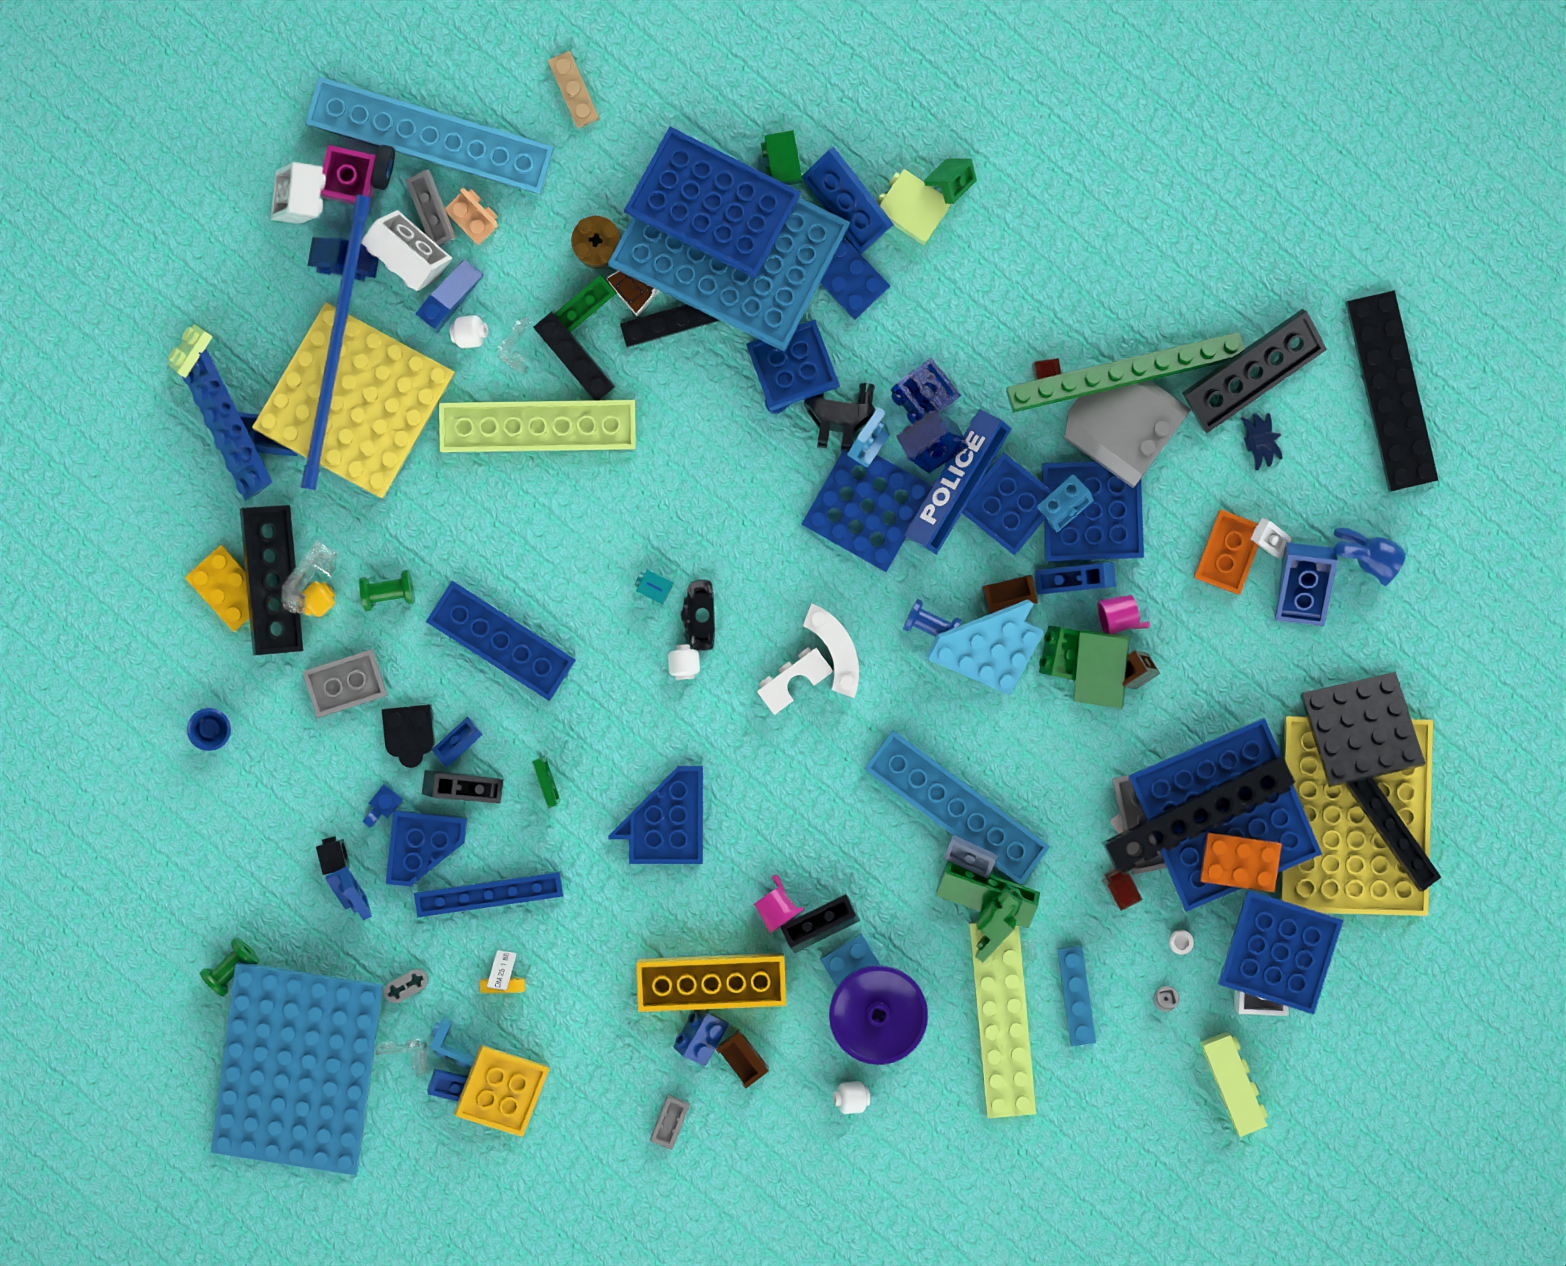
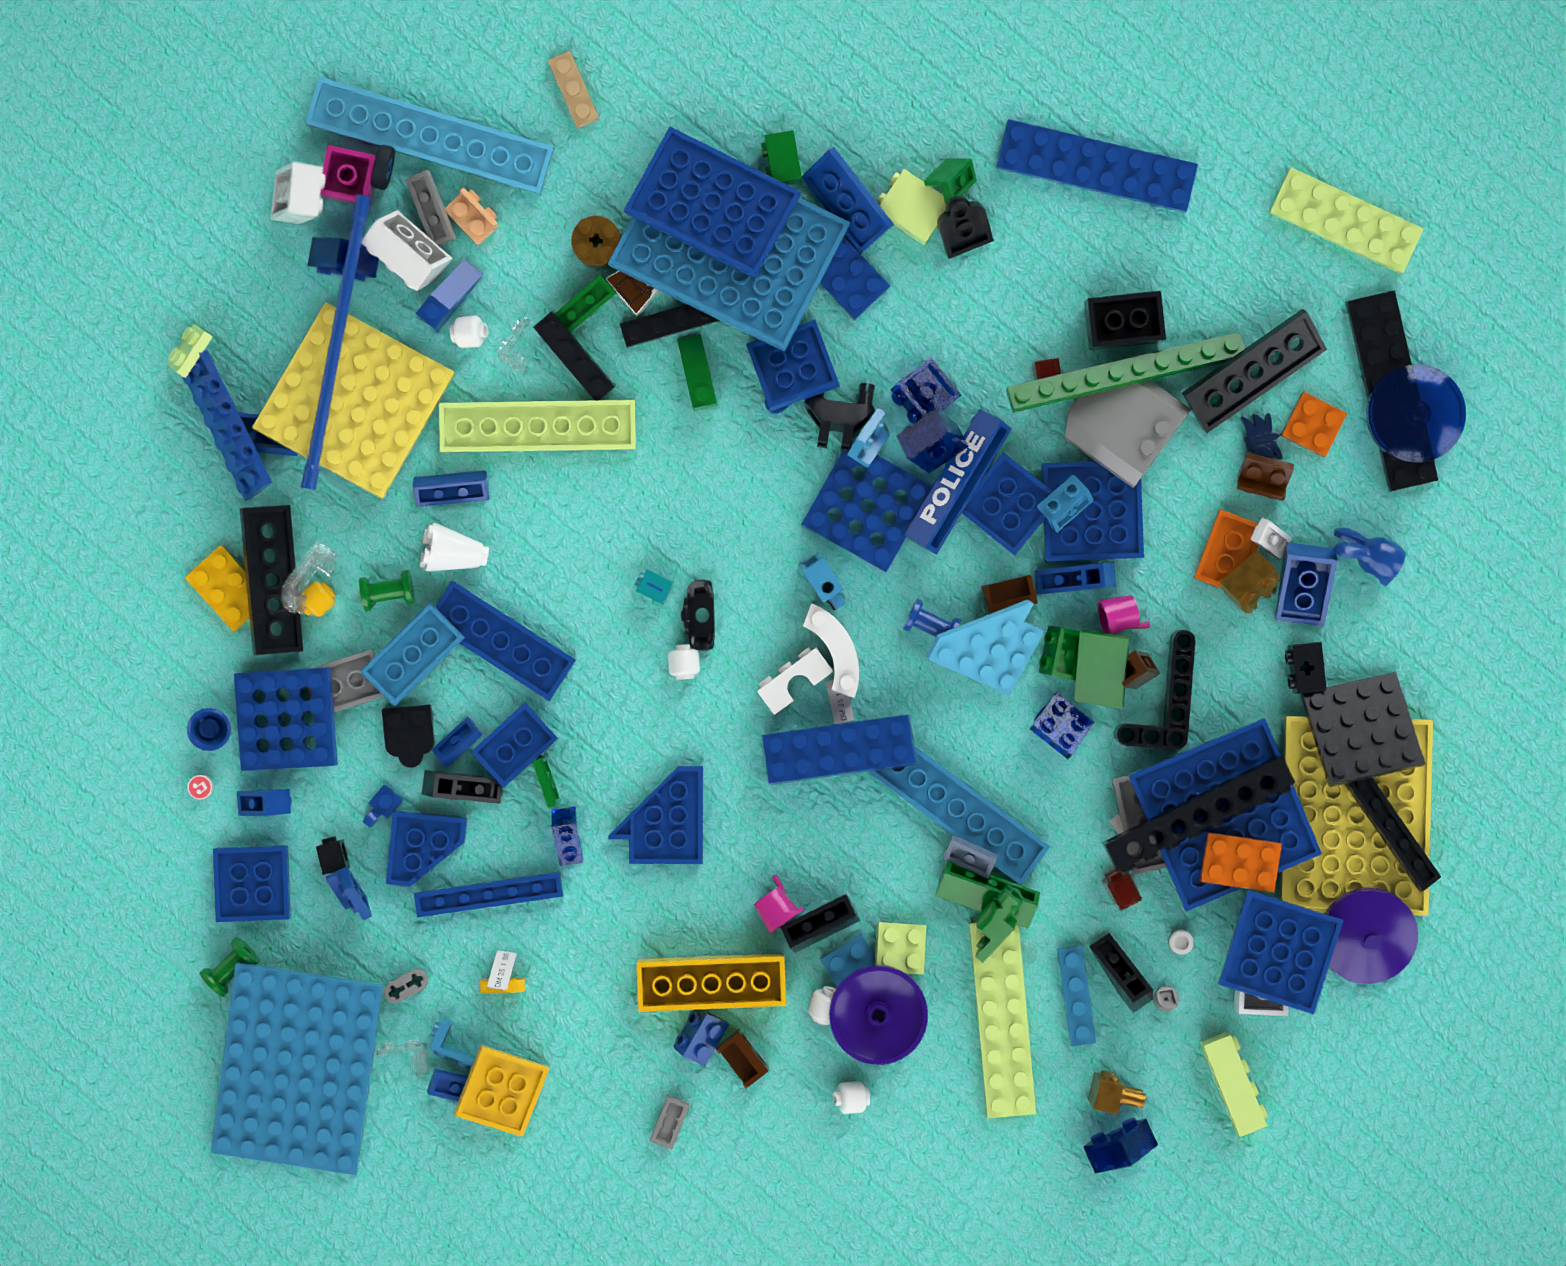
(200, 787): none -> coral tile
(251, 883): none -> blue plate
(264, 802): none -> blue slope
(296, 706): none -> blue piece
(412, 654): none -> dark azure tile
(450, 488): none -> blue slope
(450, 550): none -> white cone
(514, 745): none -> blue plate
(566, 836): none -> clear blue bracket
(697, 372): none -> green slope
(817, 573): none -> dark azure torso
(820, 1005): none -> white head
(839, 749): none -> blue brick
(840, 705): none -> white sticker
(901, 946): none -> yellowish green plate
(963, 226): none -> black plate
(1061, 725): none -> clear blue plate
(1097, 166): none -> blue plate
(1109, 1093): none -> pearl gold brick
(1120, 1146): none -> clear blue brick
(1122, 973): none -> black slope
(1125, 320): none -> black brick
(1171, 701): none -> black beam
(1250, 581): none -> pearl gold brick
(1264, 476): none -> reddish brown bracket
(1312, 679): none -> black brick
(1313, 424): none -> orange plate
(1346, 220): none -> yellowish green plate
(1375, 935): none -> dark purple dish
(1416, 413): none -> clear blue dish

